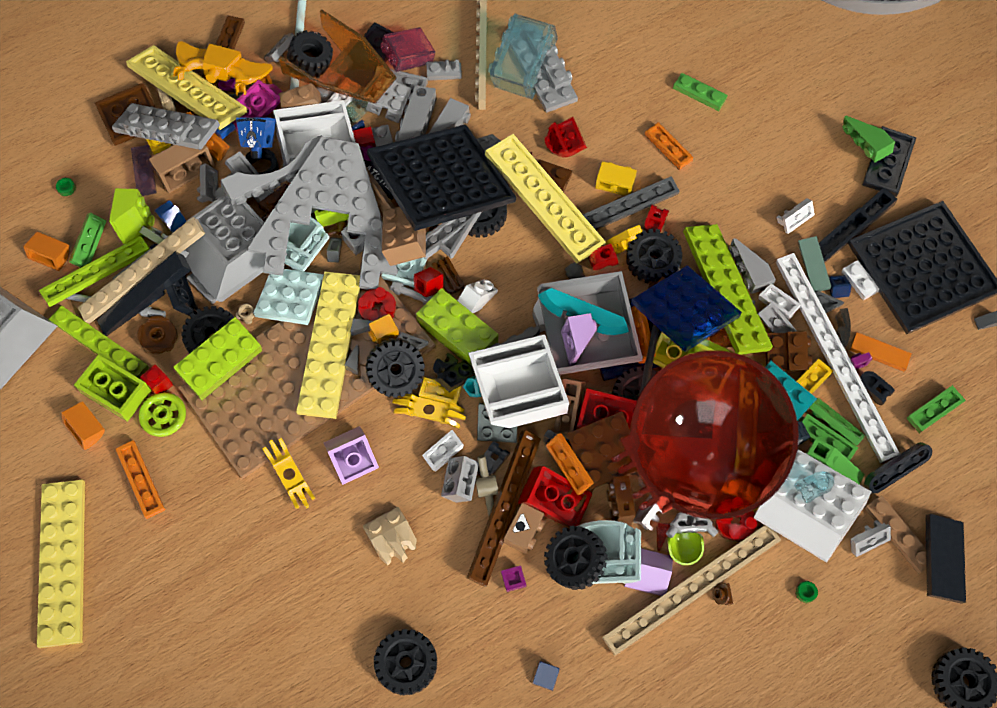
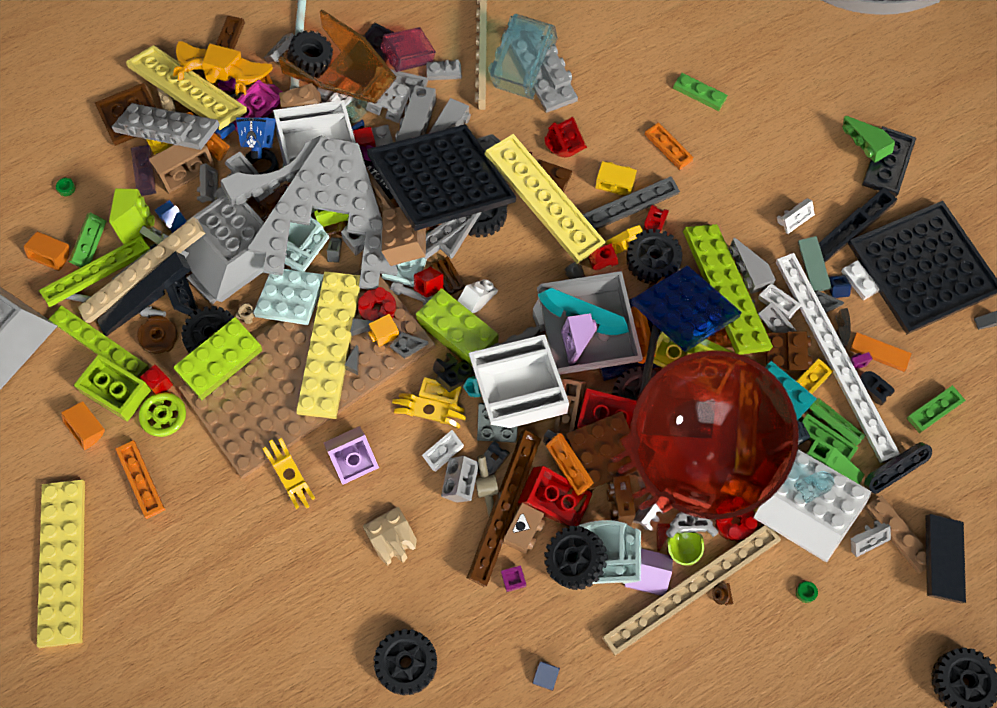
(395, 352): black wheel -> none

